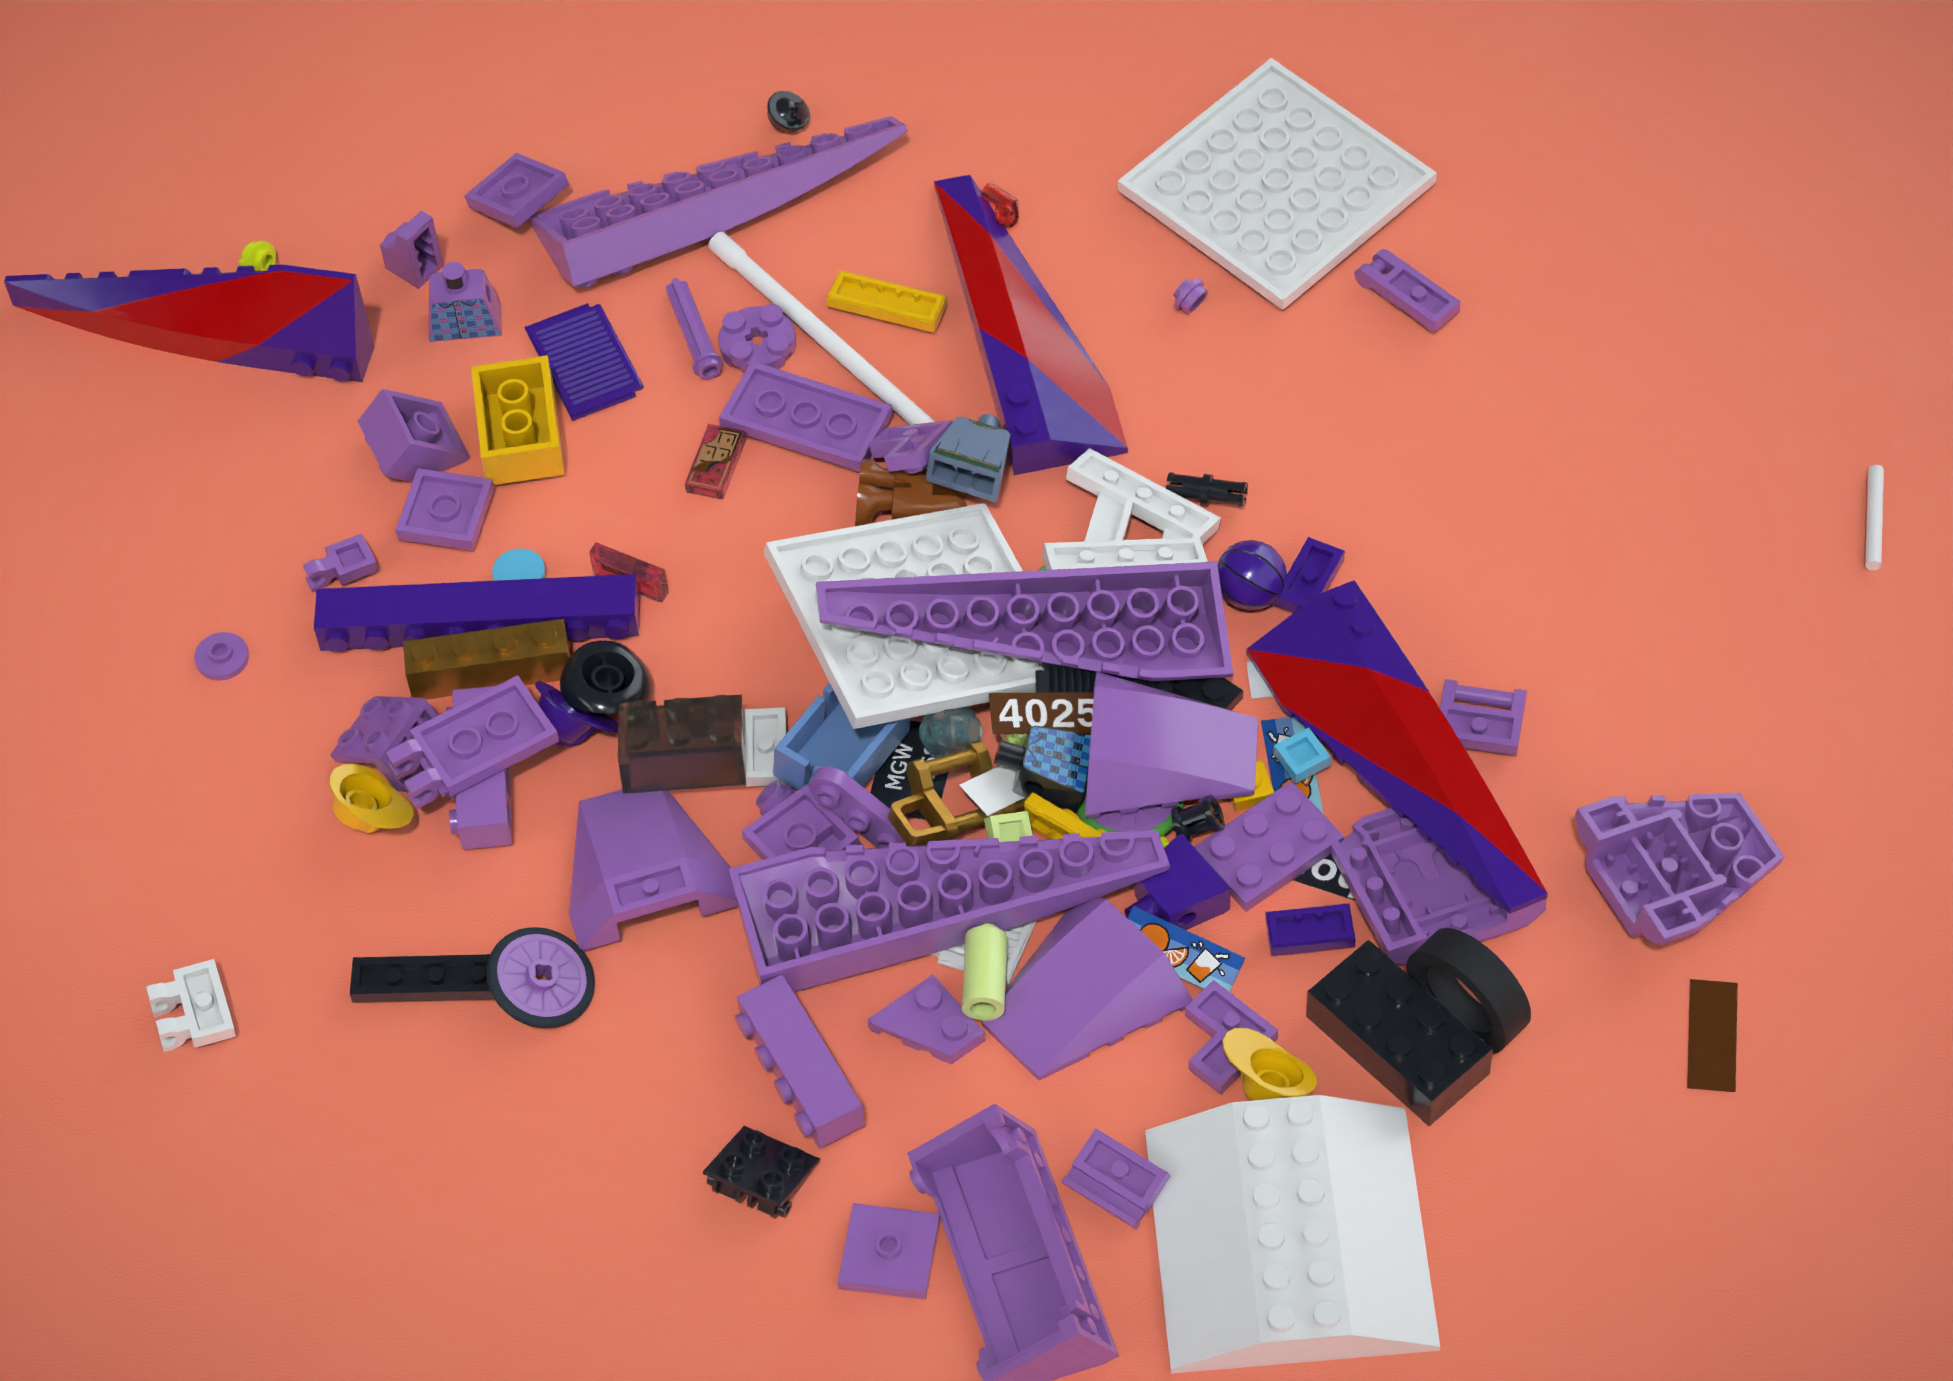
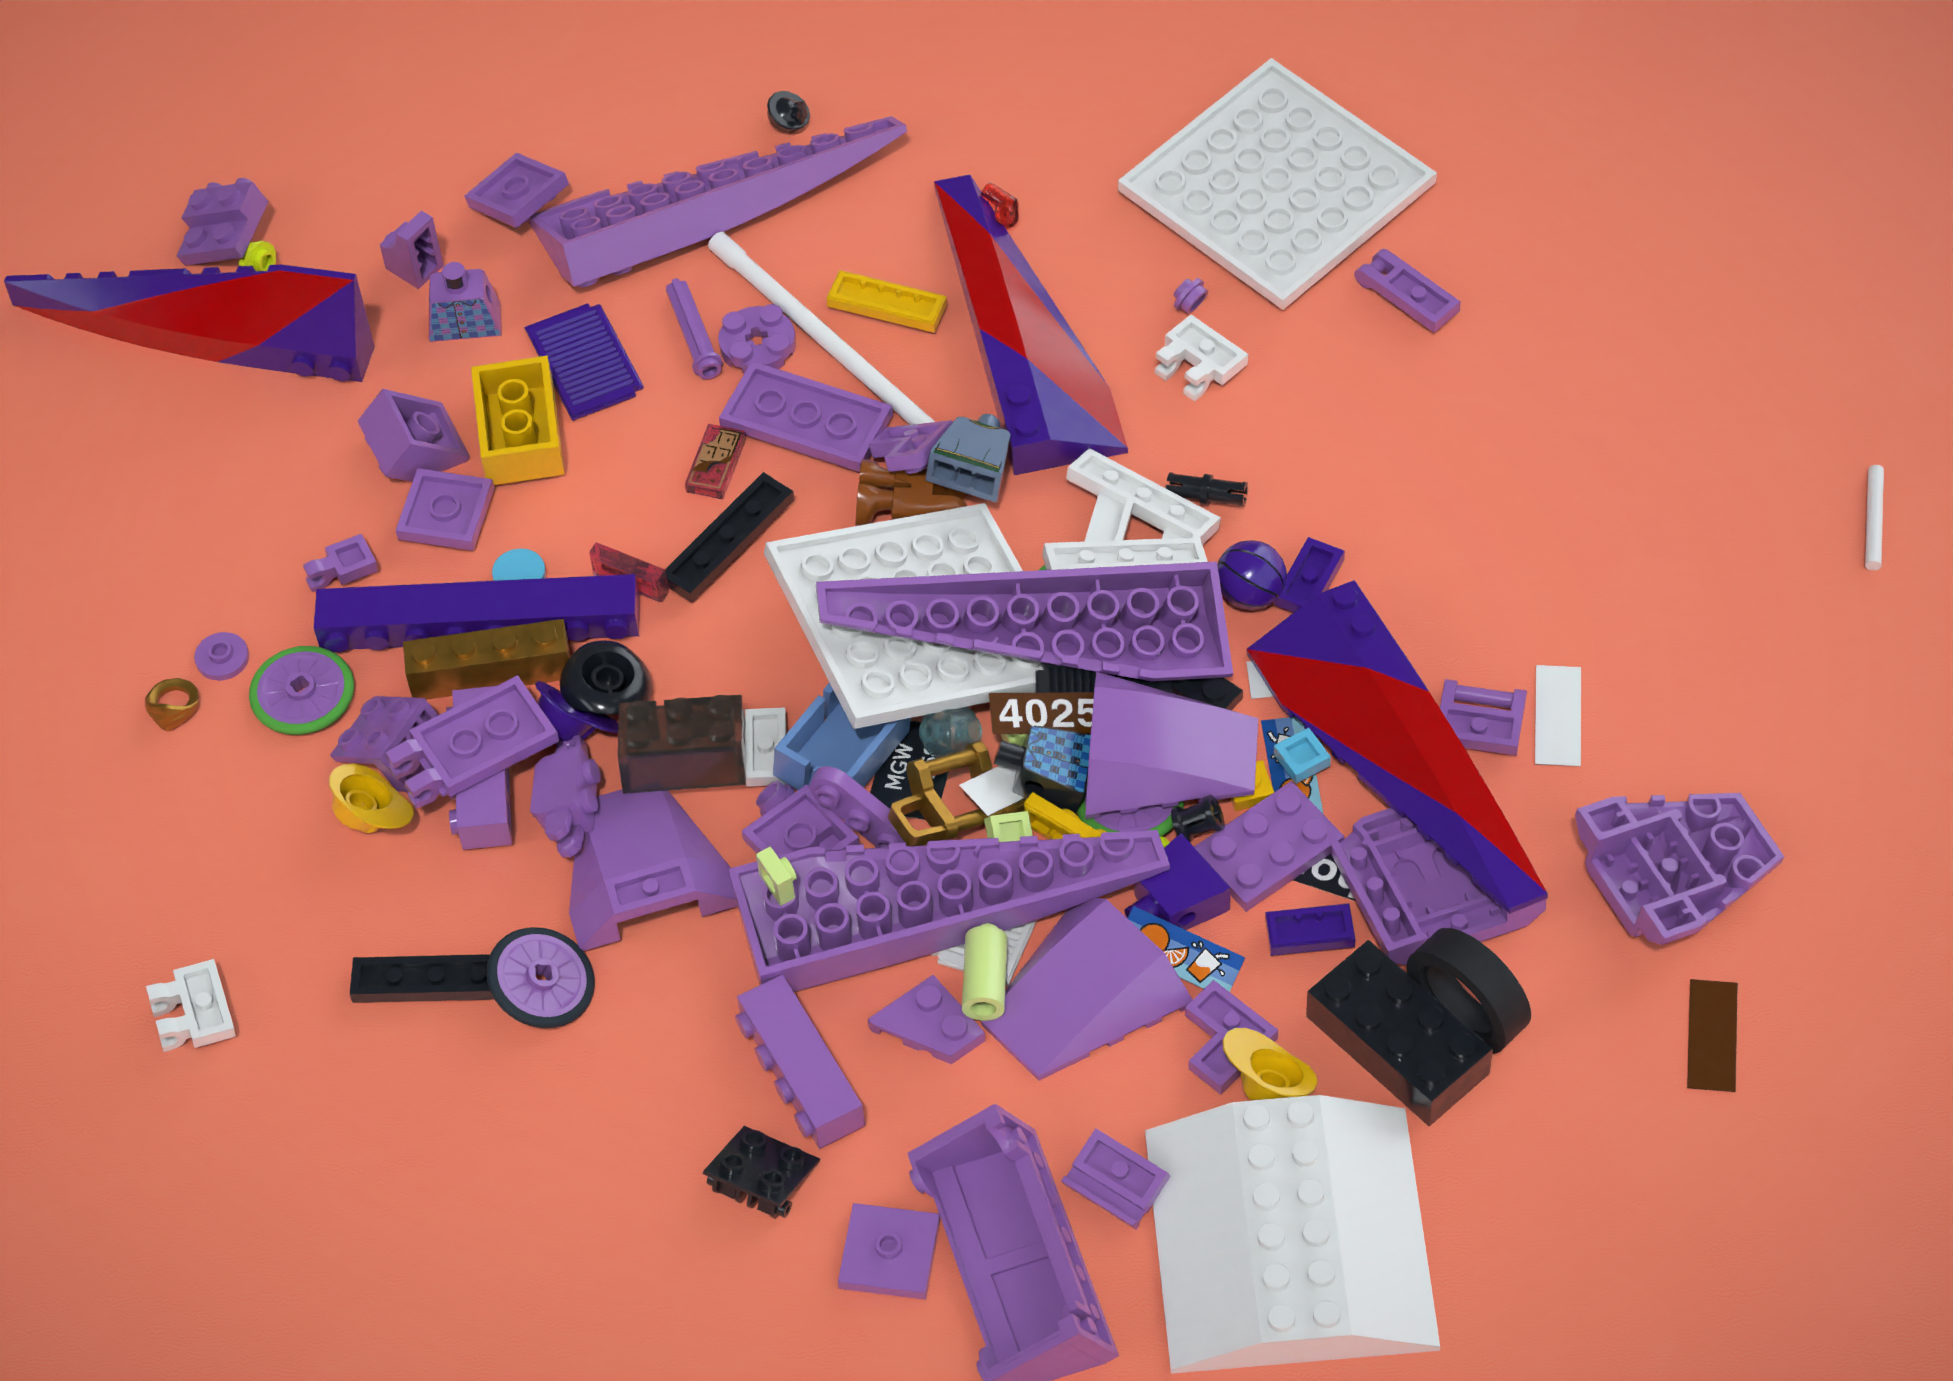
(167, 715): none -> pearl gold piece
(221, 221): none -> medium lavender plate
(277, 684): none -> medium lavender wheel
(566, 795): none -> medium lavender hinge
(728, 536): none -> black plate
(777, 875): none -> yellowish green plate
(1206, 350): none -> white plate
(1558, 715): none -> white sticker

